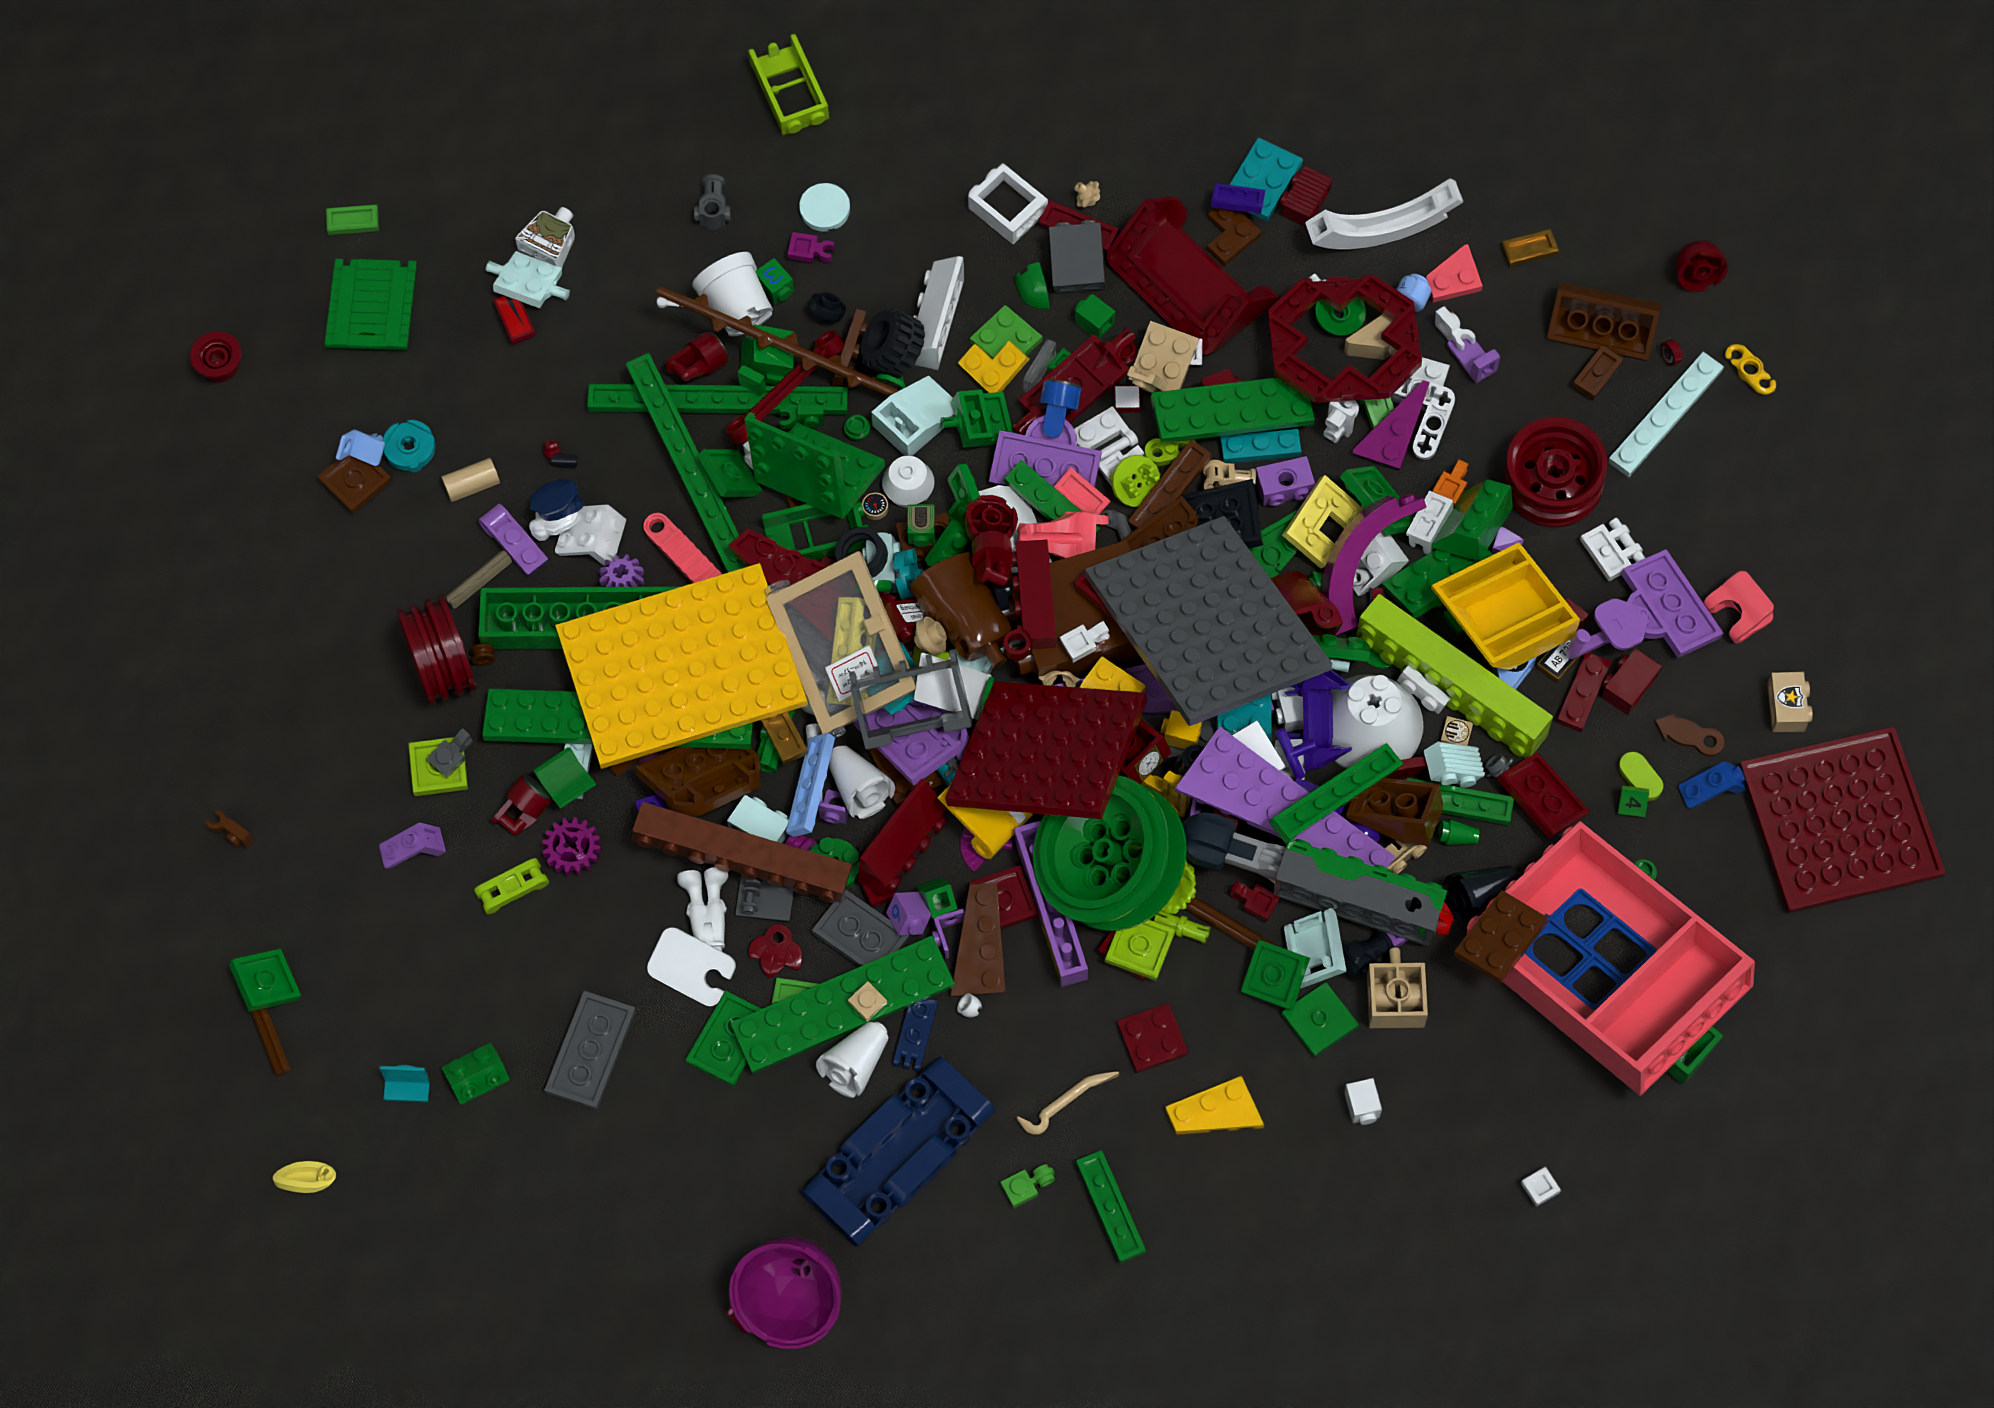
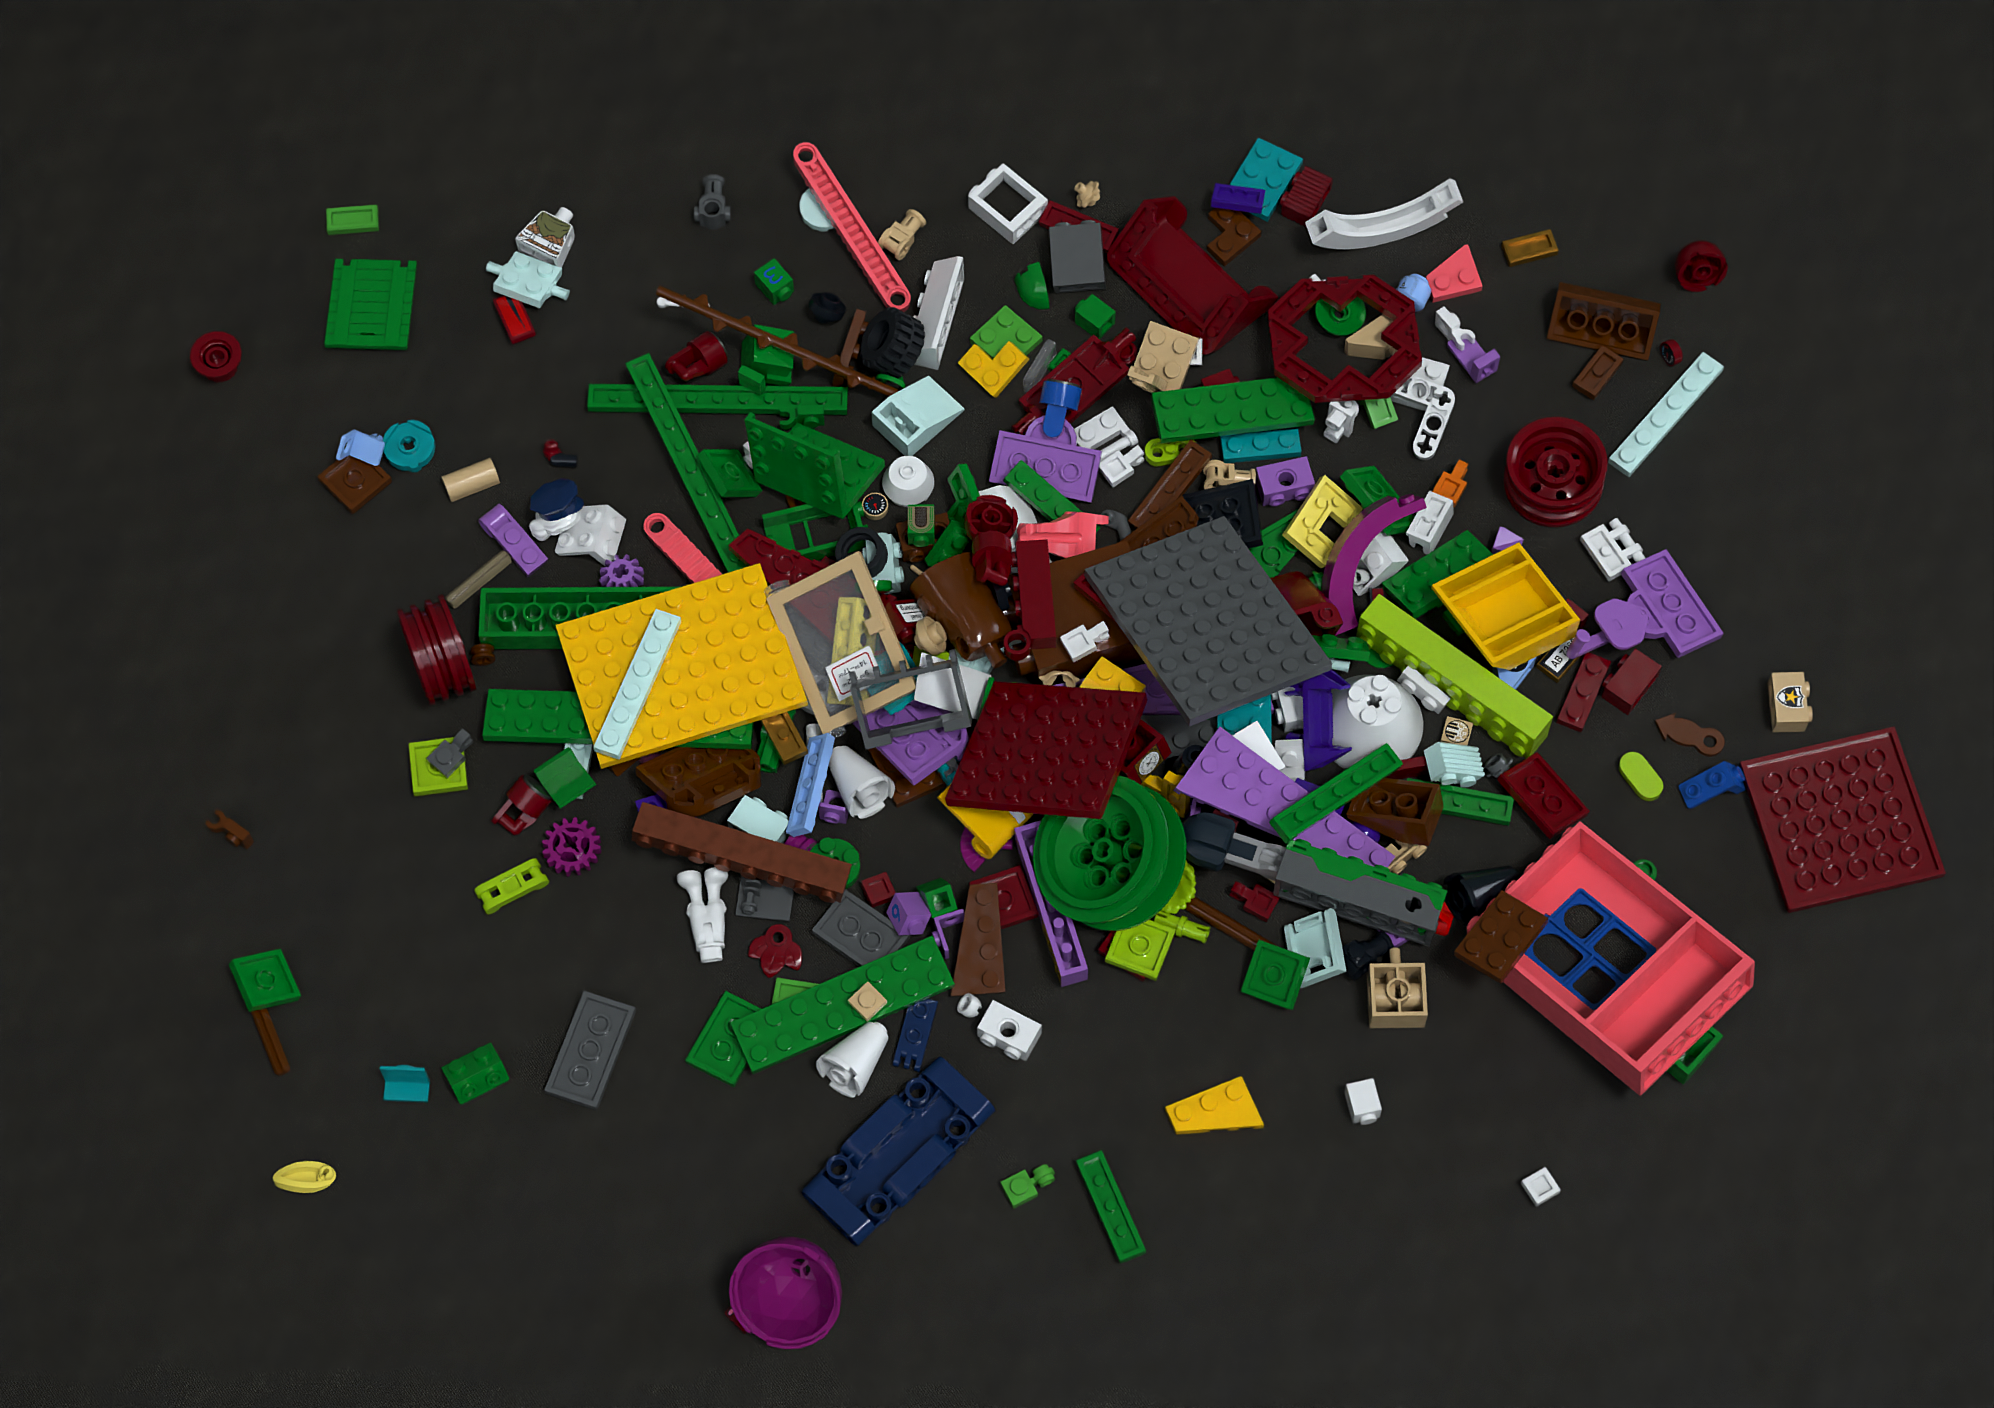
(410, 842): medium lavender bracket -> none
(637, 684): none -> light aqua plate
(684, 962): white piece -> none
(734, 289): white piece -> none
(780, 62): lime door -> none
(806, 247): magenta plate -> none
(826, 346): dark red piece -> none
(851, 227): none -> coral gear
(857, 427): green plate -> none
(901, 236): none -> tan connector
(902, 840): dark red slope -> none
(908, 571): teal plate -> none
(979, 417): green plate -> none
(1001, 1017): none -> white brick
(1064, 1100): tan piece -> none
(1081, 493): coral tile -> none
(1126, 487): lime plate -> none
(1127, 398): white tile -> none
(1152, 1038): dark red plate -> none
(1178, 732): yellow brick -> none
(1292, 753): dark purple piece -> none
(1320, 1019): green plate -> none
(1392, 436): magenta wing -> none
(1457, 833): green cone -> none
(1475, 520): green slope -> none
(1633, 801): green tile -> none
(1748, 599): coral piece -> none
(1752, 379): yellow piece -> none

